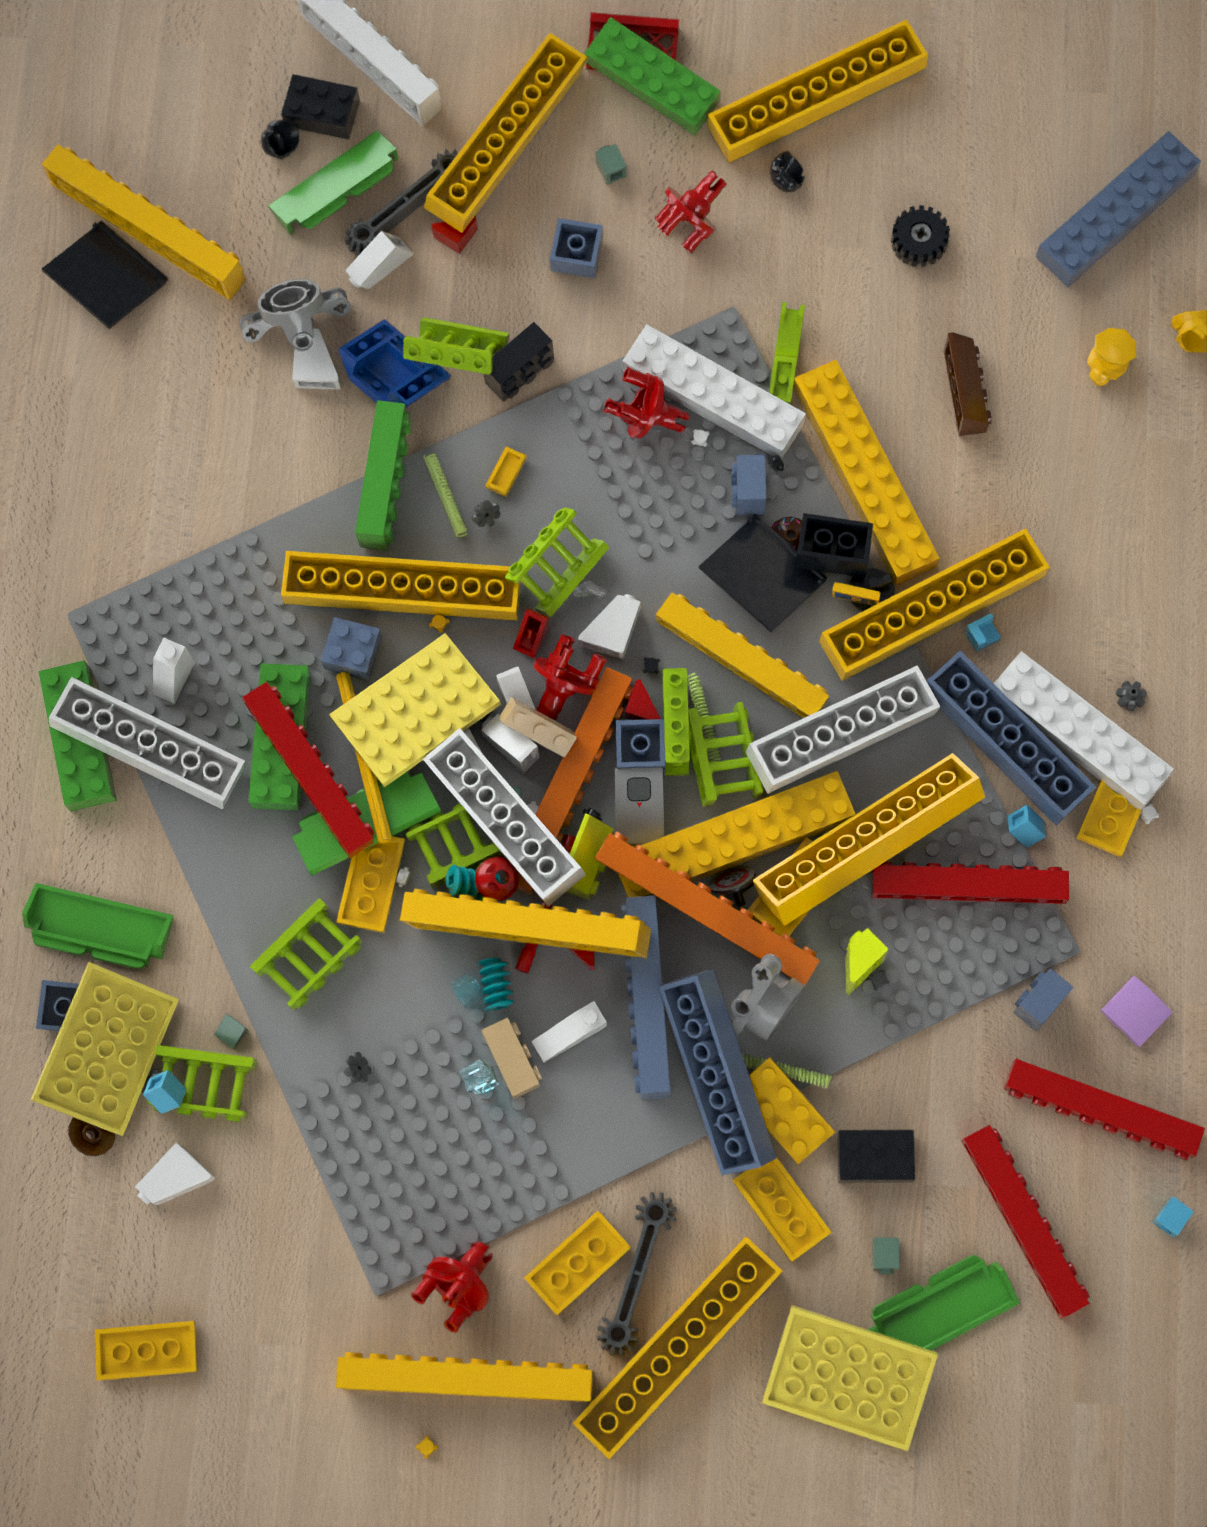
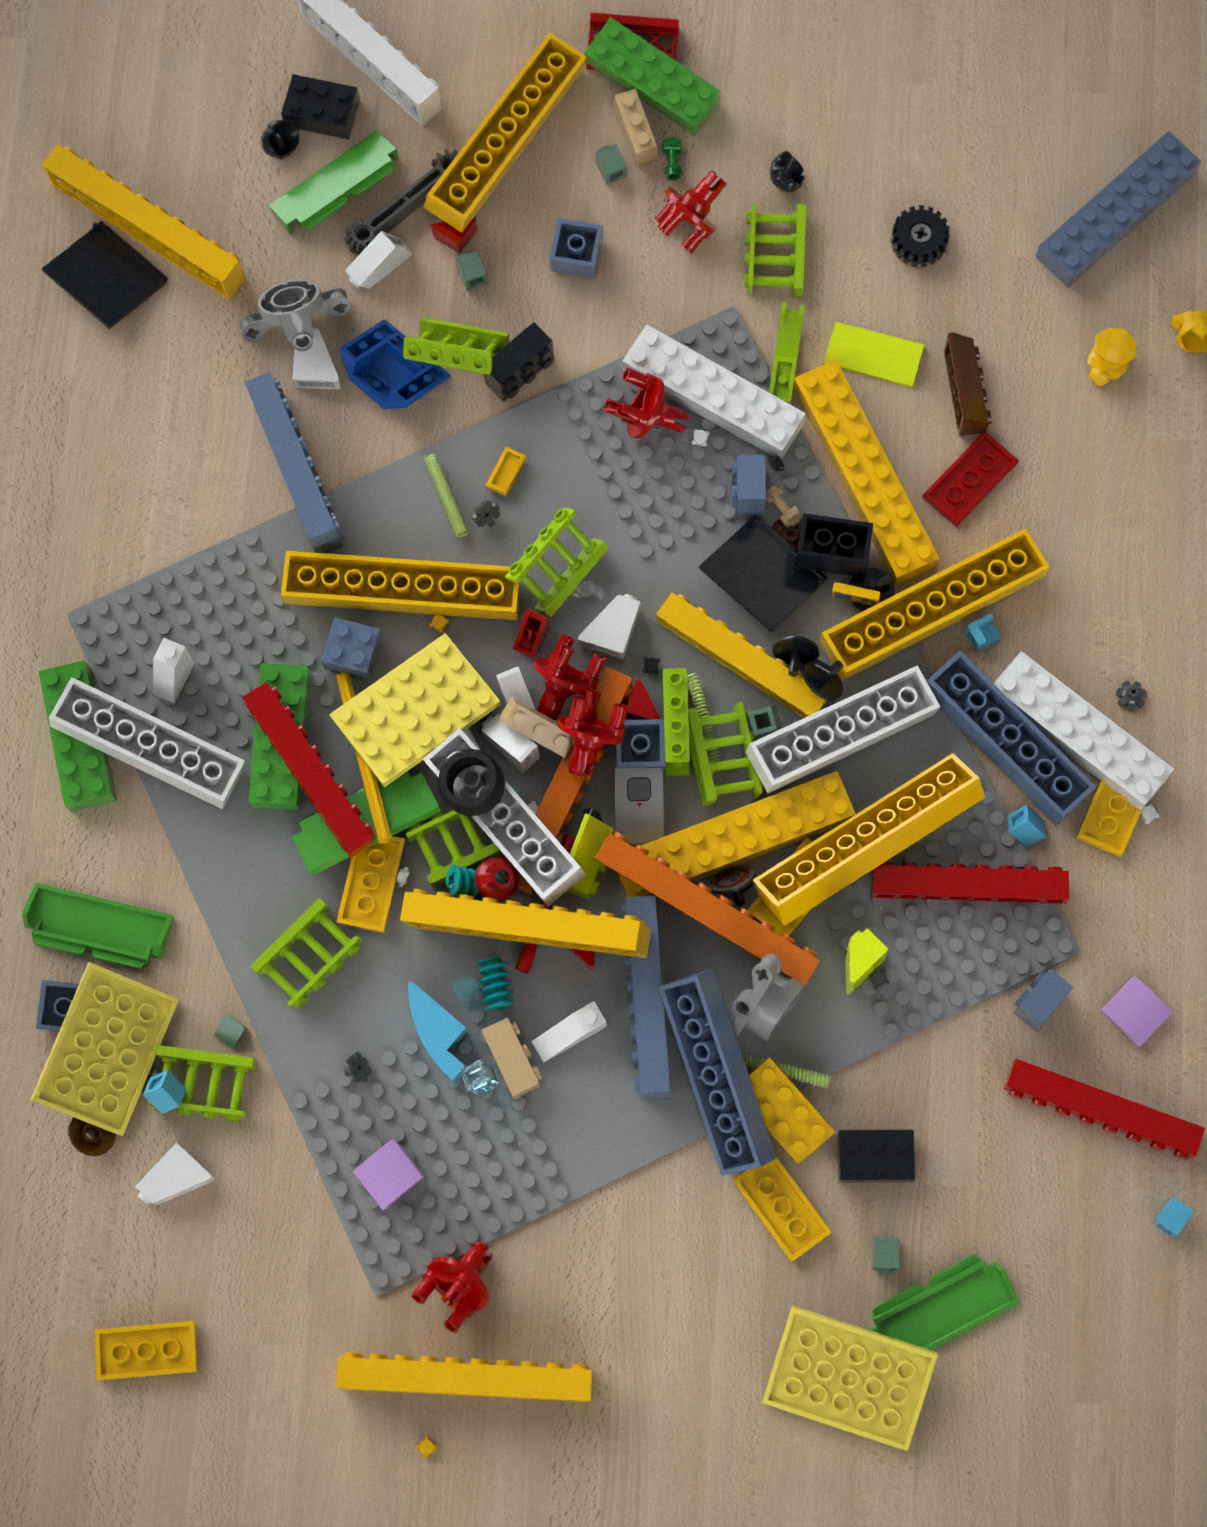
(295, 463): none -> sand blue brick
(383, 475): bright green brick -> none
(388, 1174): none -> lavender slope
(437, 1031): none -> medium azure slope
(461, 761): none -> black tyre
(471, 269): none -> sand green brick
(577, 1263): yellow plate -> none
(589, 732): none -> red piece
(635, 127): none -> tan brick
(637, 1273): dark grey arm -> none
(672, 147): none -> green bar
(677, 1347): yellow brick -> none
(764, 719): none -> sand green brick
(790, 516): none -> tan bar
(794, 260): none -> lime fence
(795, 652): none -> black shield
(817, 91): yellow brick -> none
(823, 679): none -> black shield
(874, 354): none -> neon yellow slope
(970, 479): none -> red tile
(1025, 1222): red brick -> none

